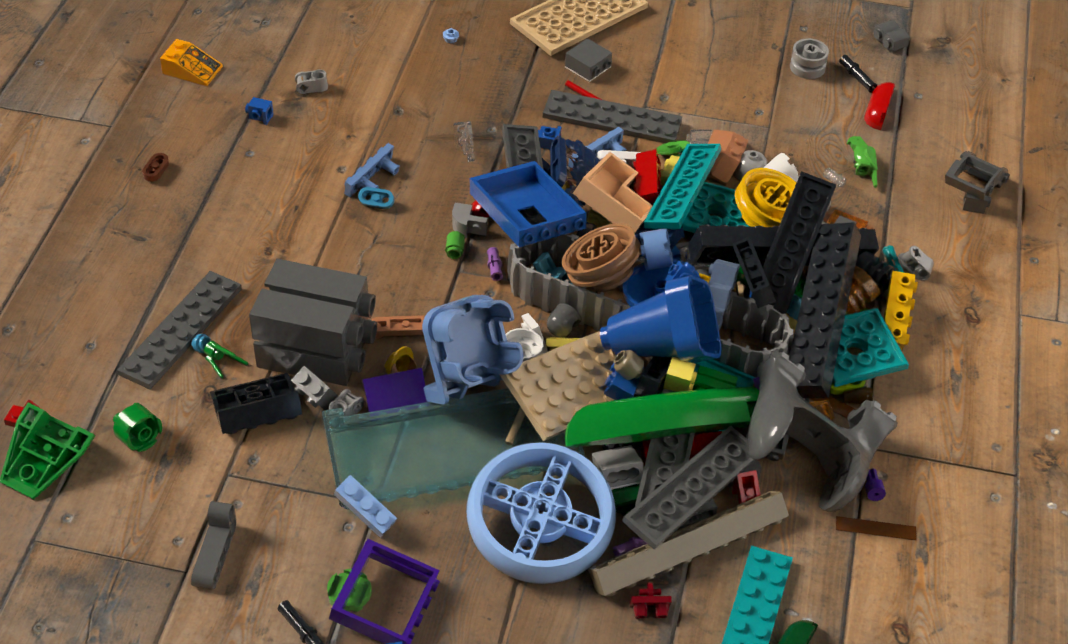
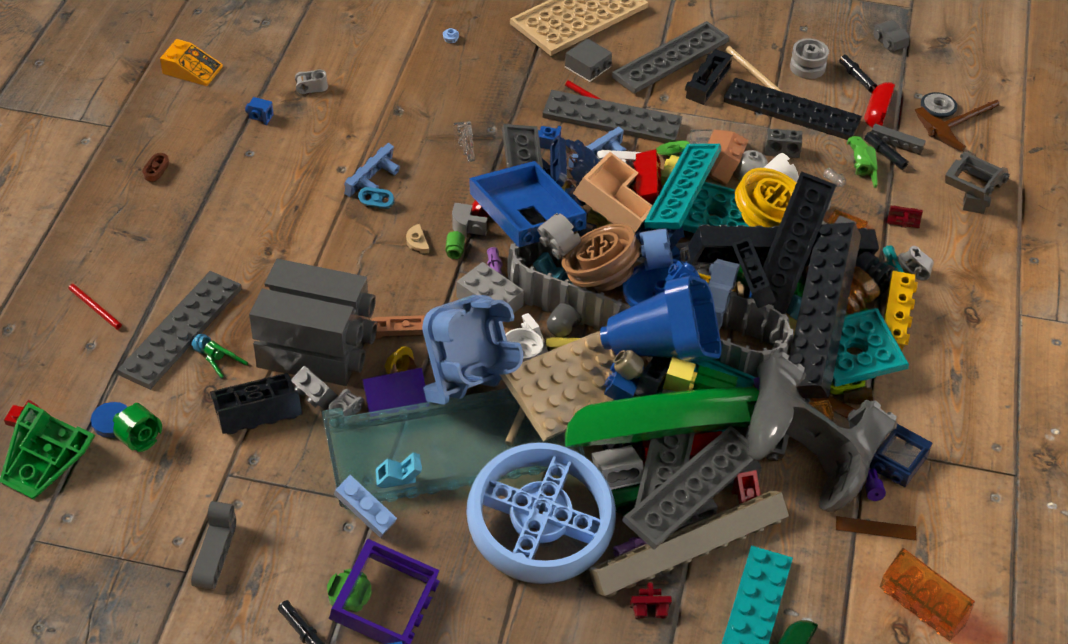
(94, 306): none -> red piece
(103, 416): none -> blue tile
(394, 473): none -> medium azure brick
(416, 239): none -> tan plate
(488, 282): none -> light grey brick
(558, 235): none -> light grey brick
(670, 57): none -> dark grey plate
(697, 88): none -> black brick
(751, 68): none -> tan piece
(784, 142): none -> dark grey brick
(792, 109): none -> black plate
(881, 146): none -> black pin
(899, 139): none -> dark grey piece
(901, 455): none -> dark blue window
(904, 216): none -> dark red hips
(927, 594): none -> clear orange slope
(931, 99): none -> light grey wheel
(941, 129): none -> reddish brown piece

